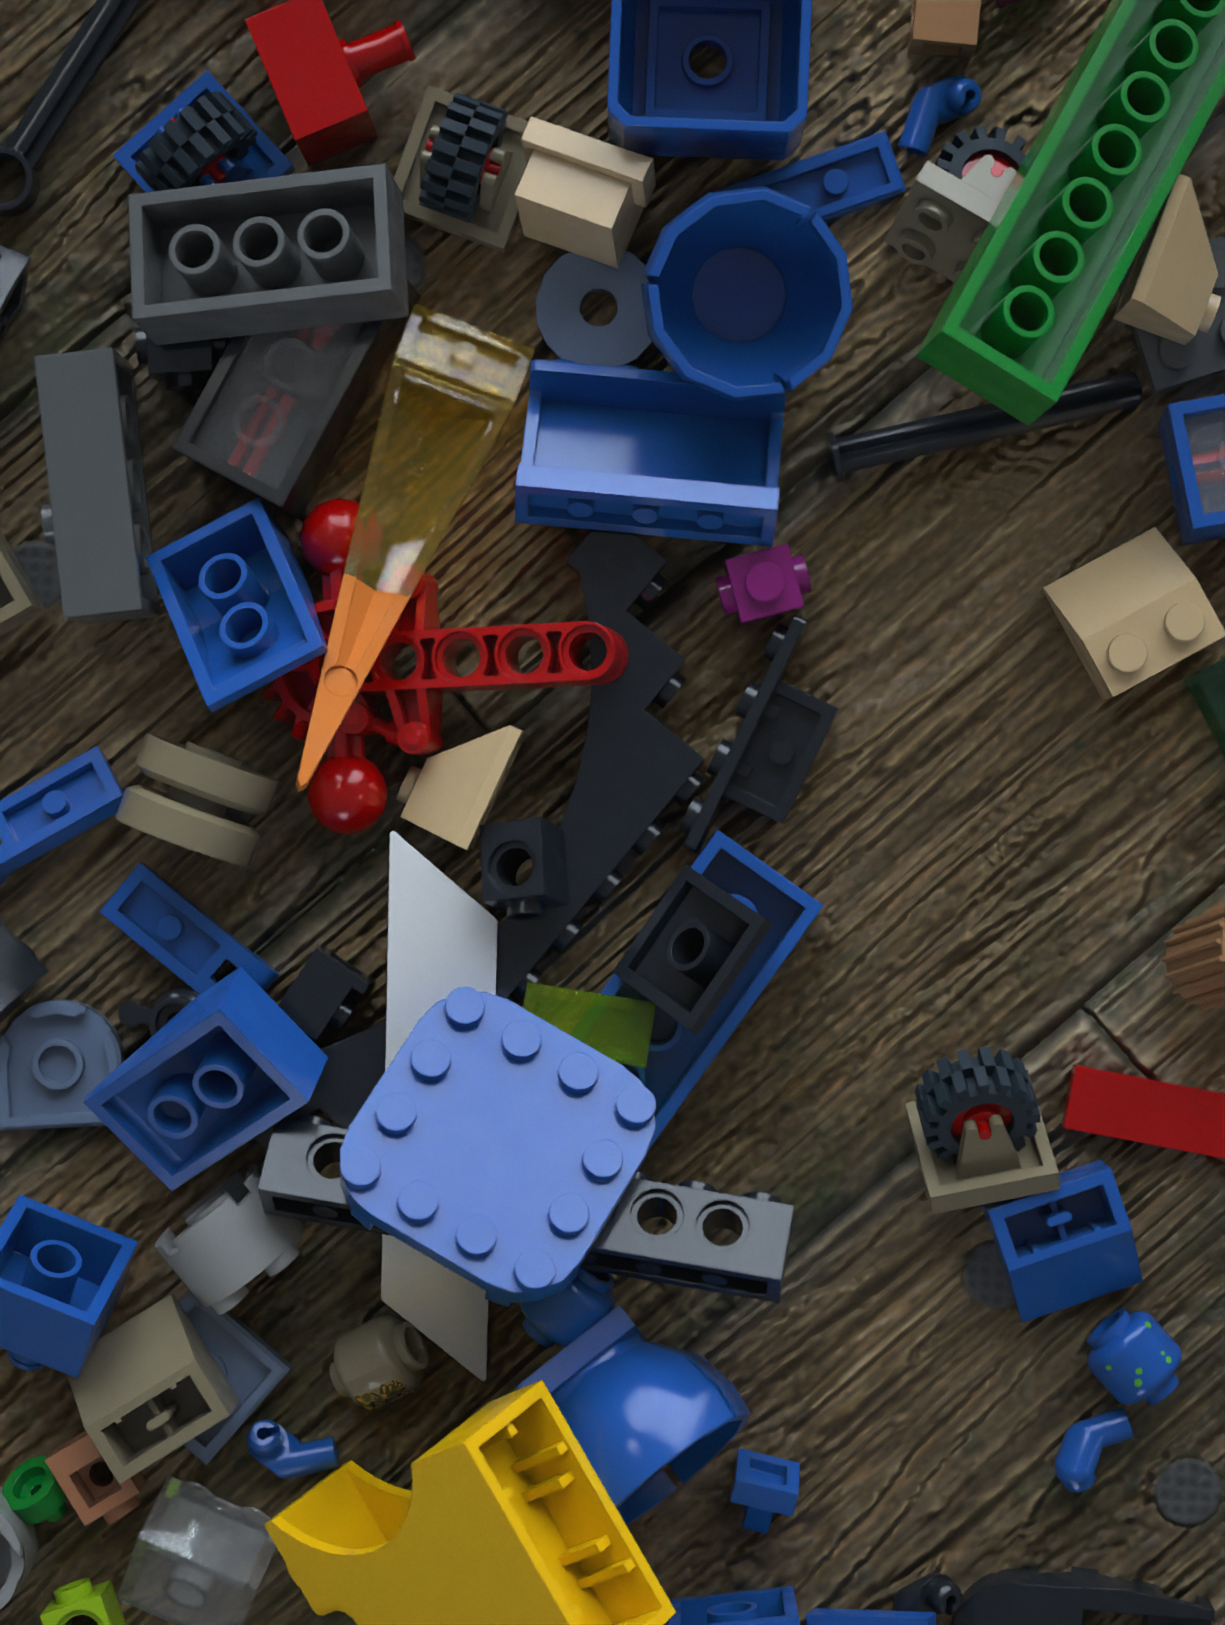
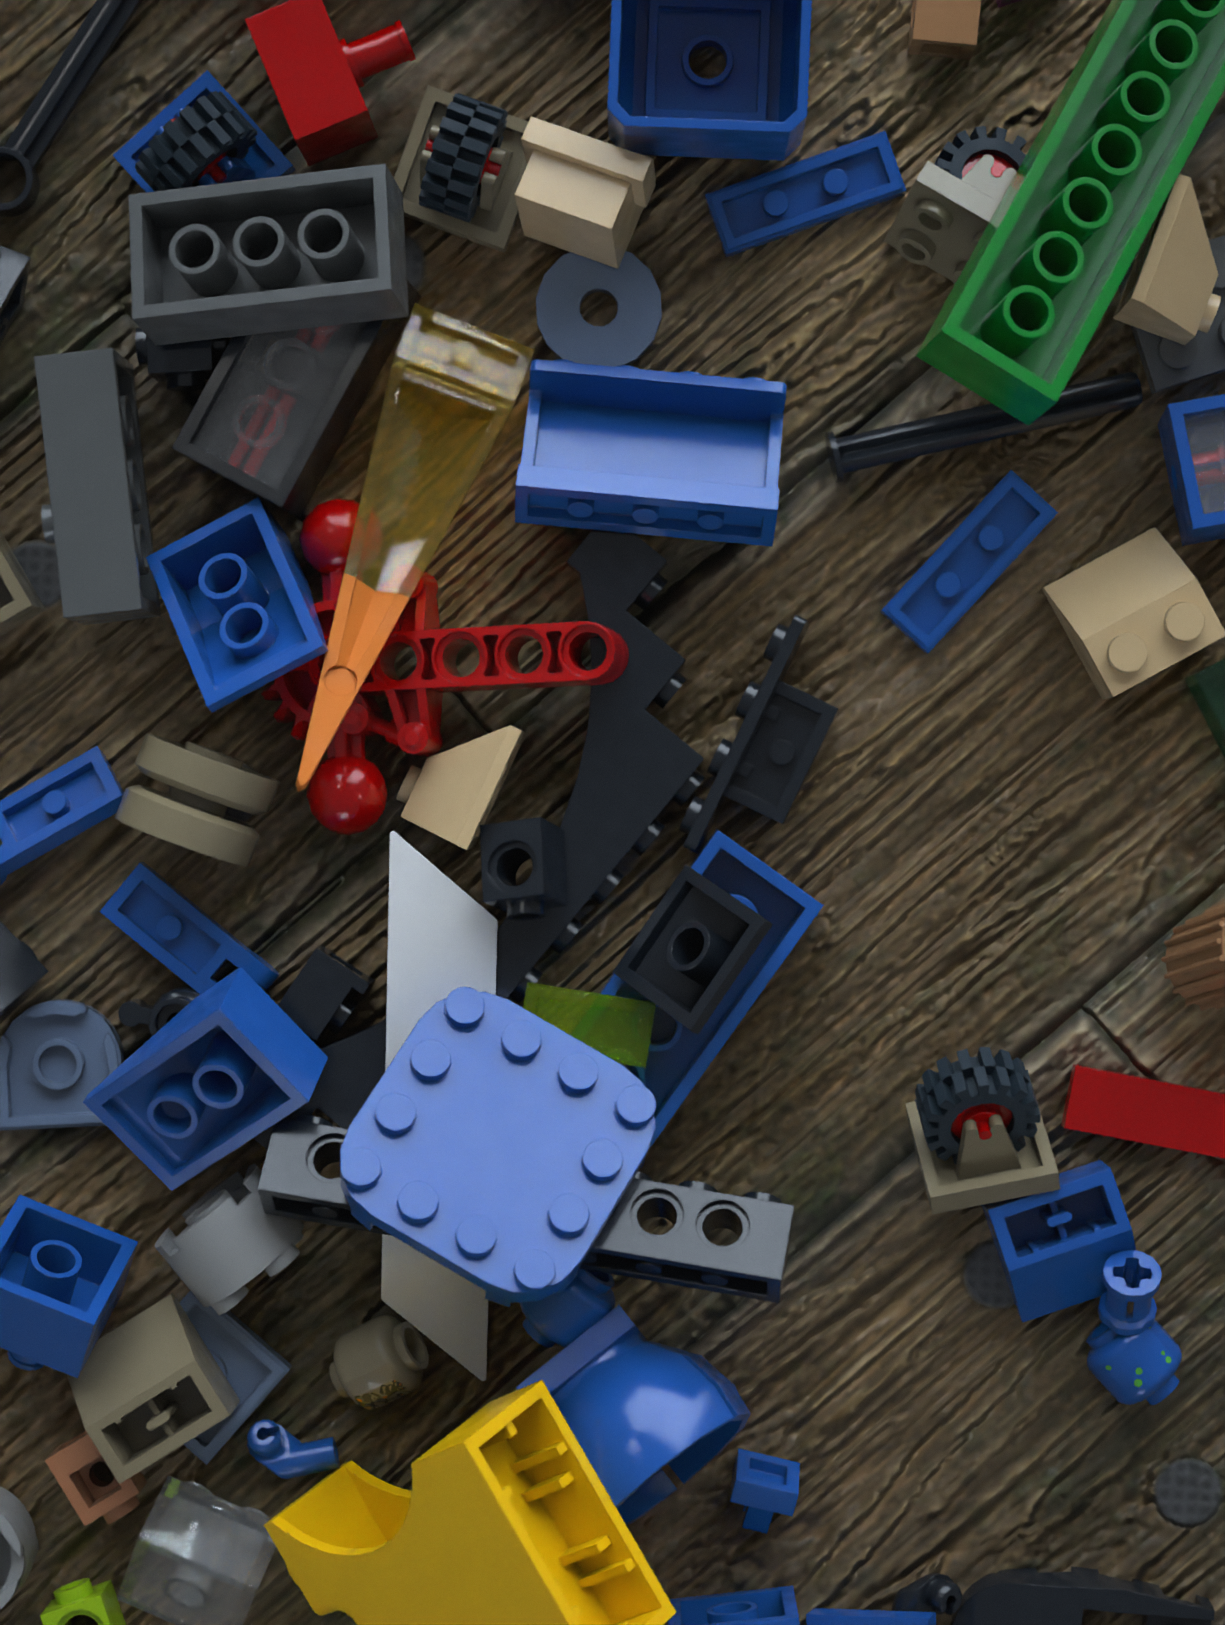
(35, 1492): green tile -> none
(747, 293): blue plate -> none
(763, 584): magenta brick -> none
(935, 106): blue arm -> none
(968, 562): none -> blue tile
(1083, 1447): blue arm -> none
(1144, 1285): none -> blue bush

